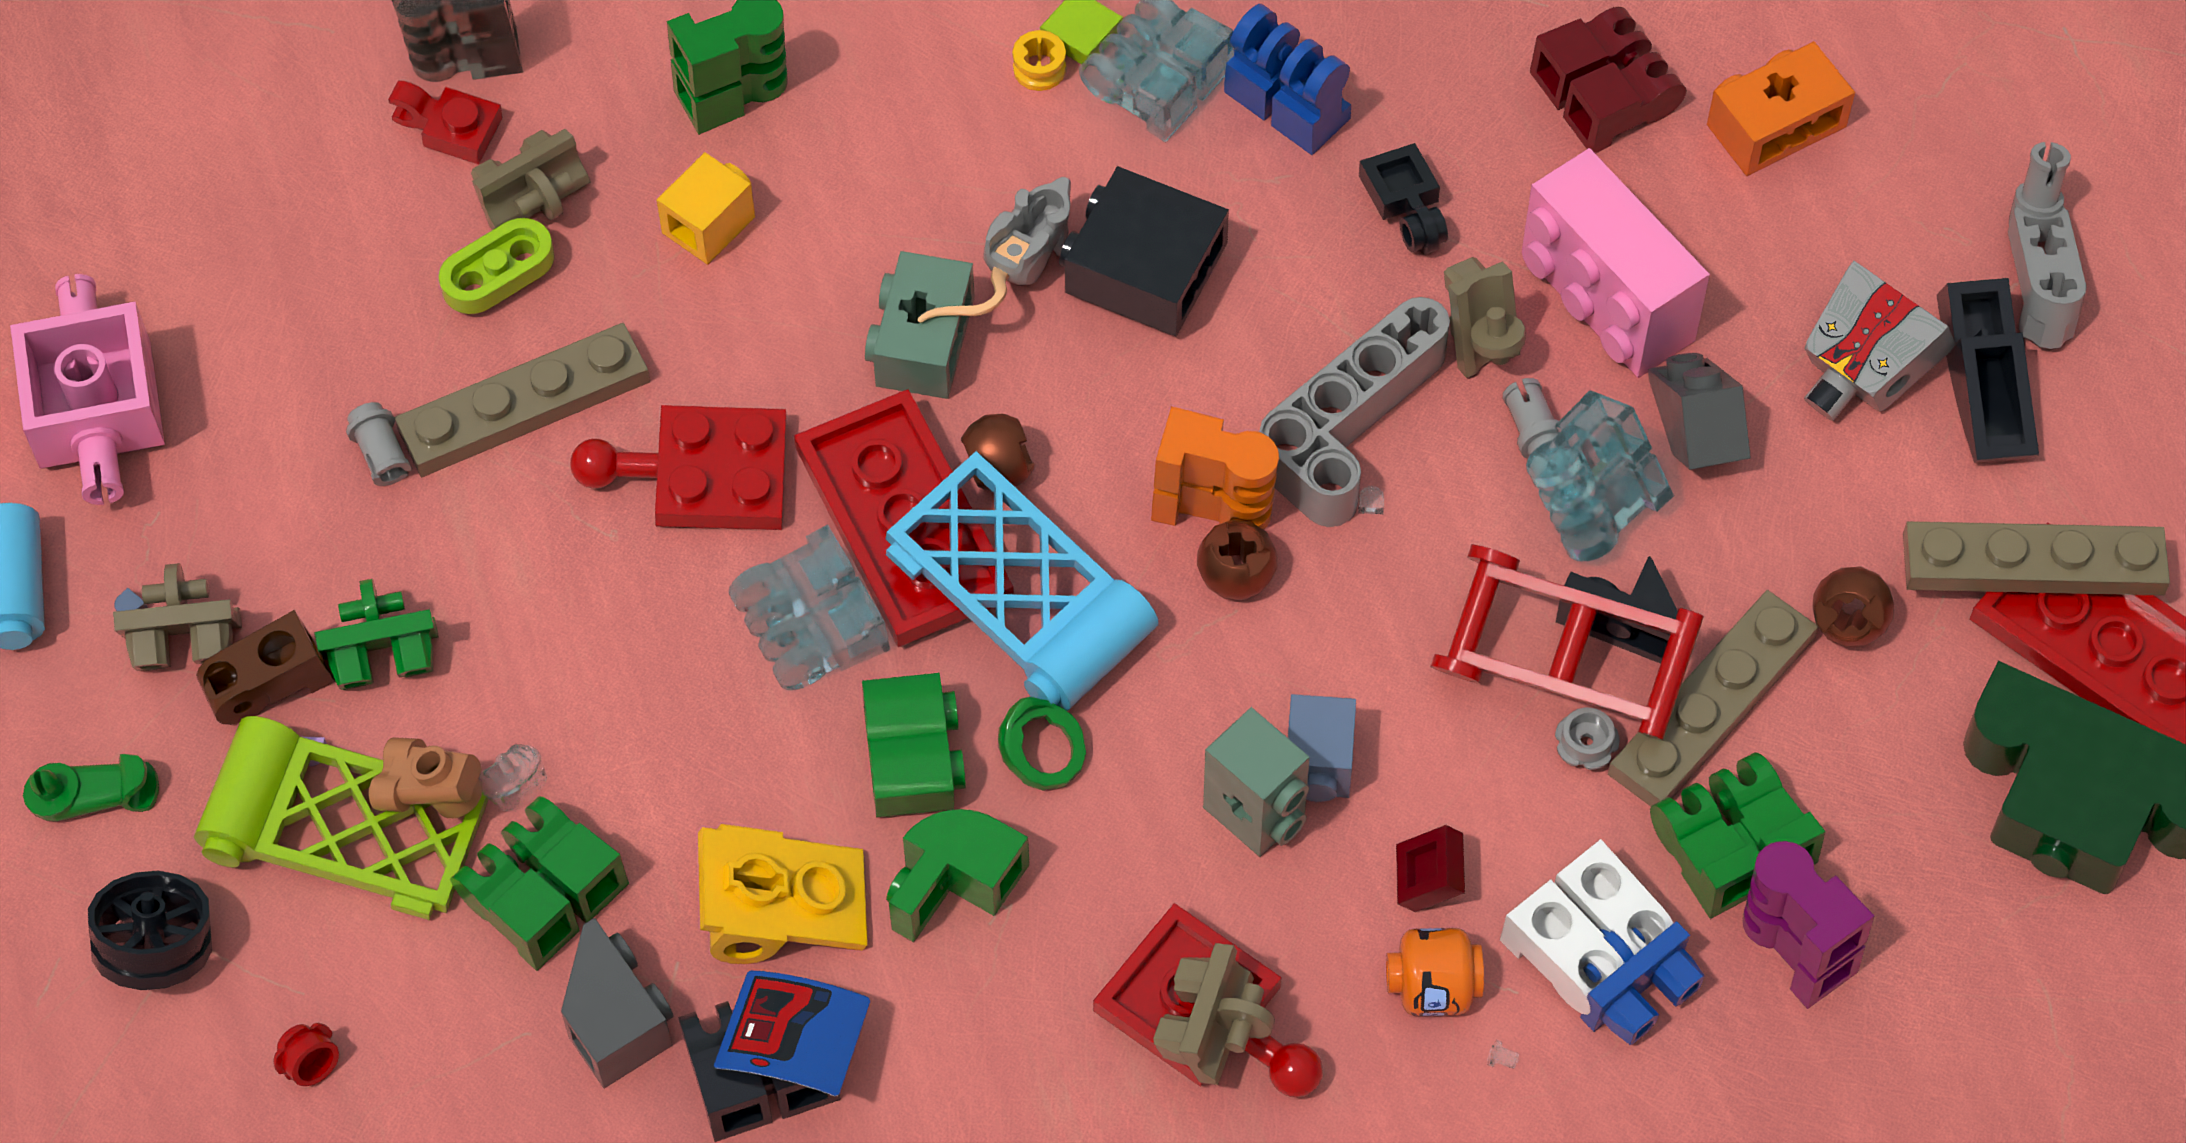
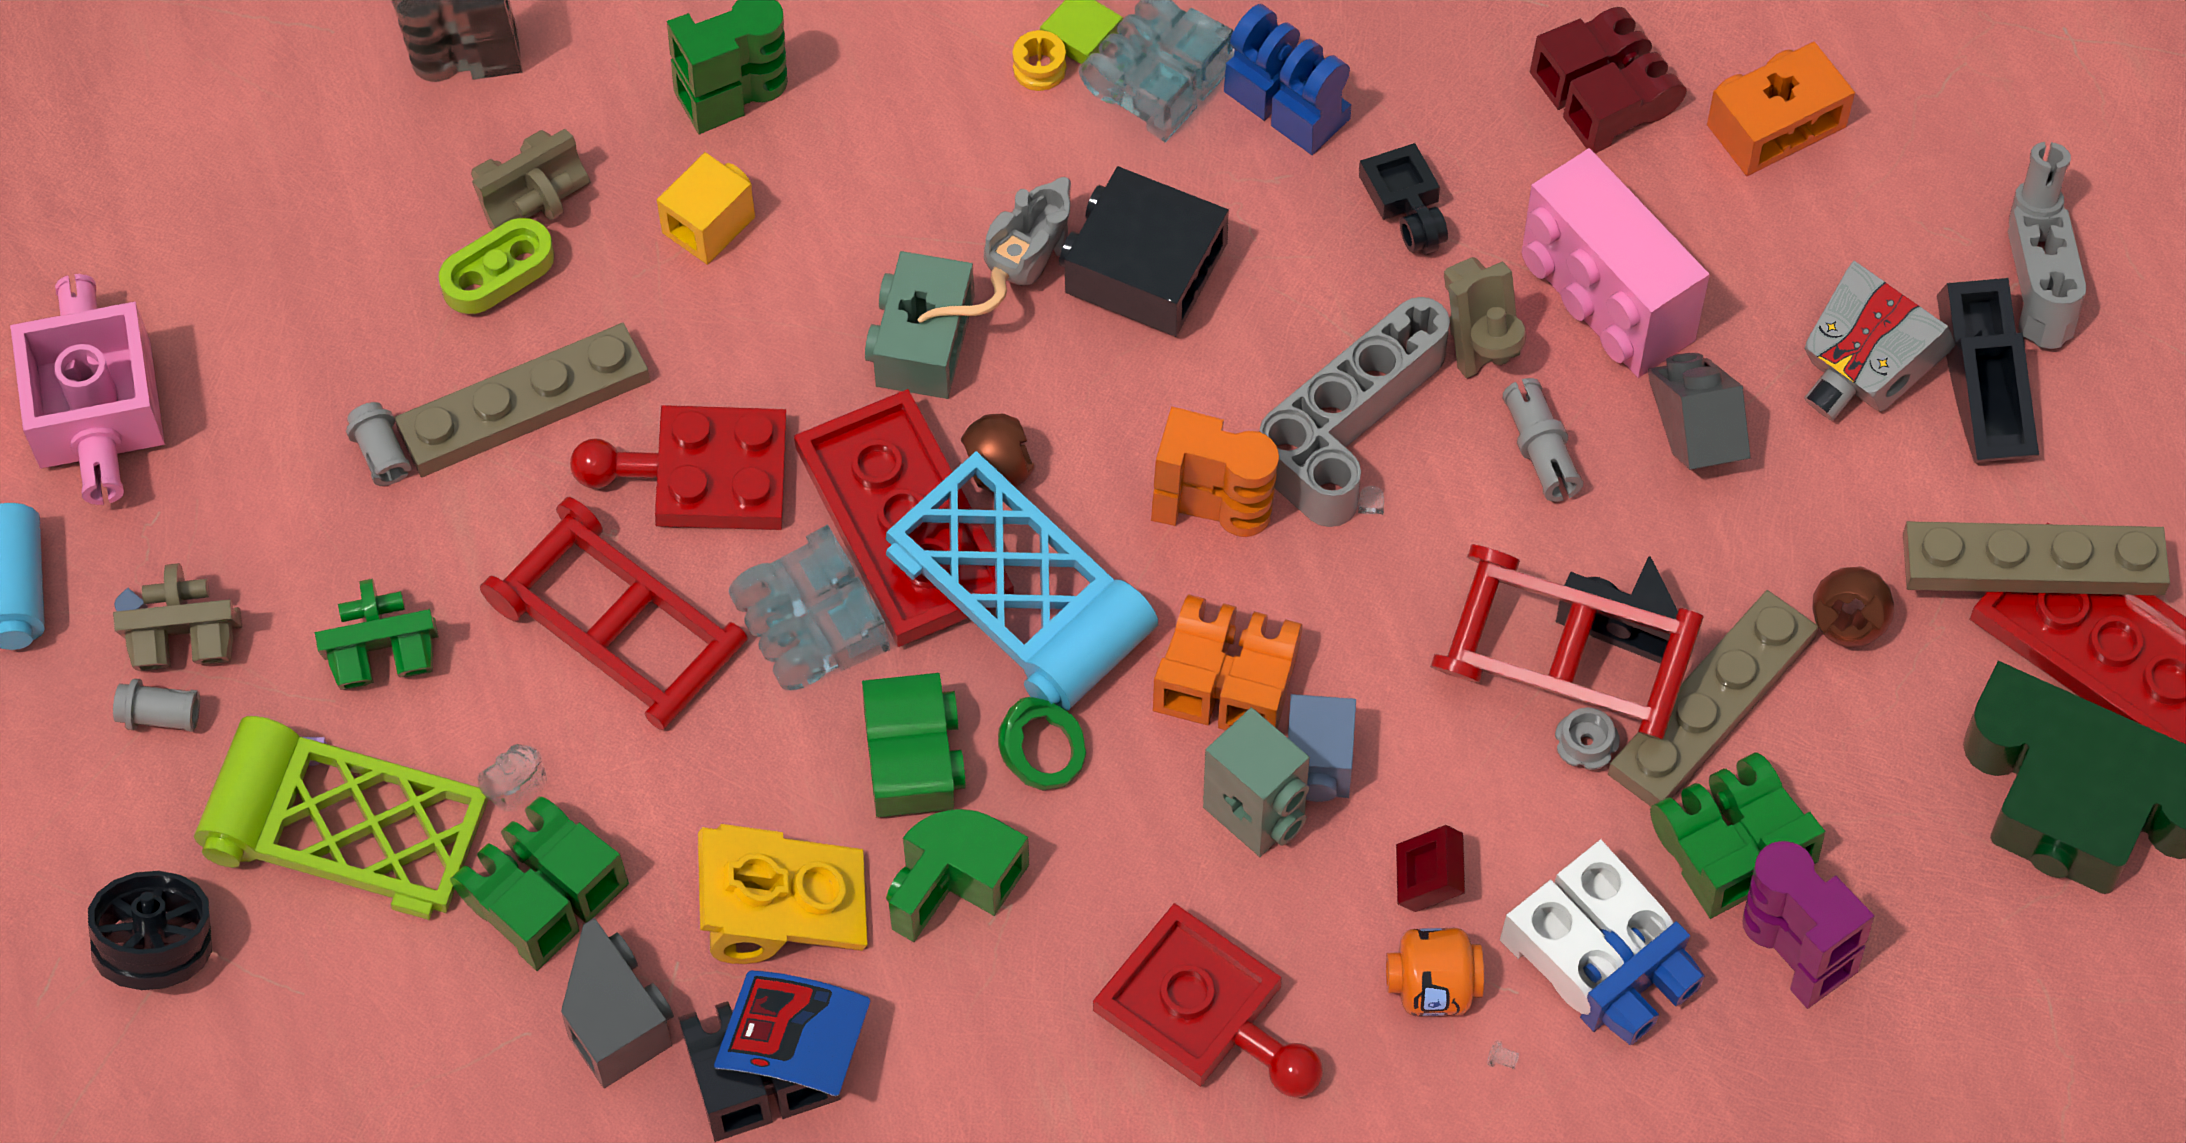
(66, 791): green piece -> none
(155, 706): none -> light grey pin
(262, 670): reddish brown leg -> none
(306, 1054): red plate -> none
(426, 776): nougat plate -> none
(453, 124): red plate -> none
(580, 526): none -> red piece
(1201, 672): none -> orange legs
(1218, 567): copper piece -> none
(1221, 1019): dark tan hips -> none
(1597, 475): clear light blue legs -> none

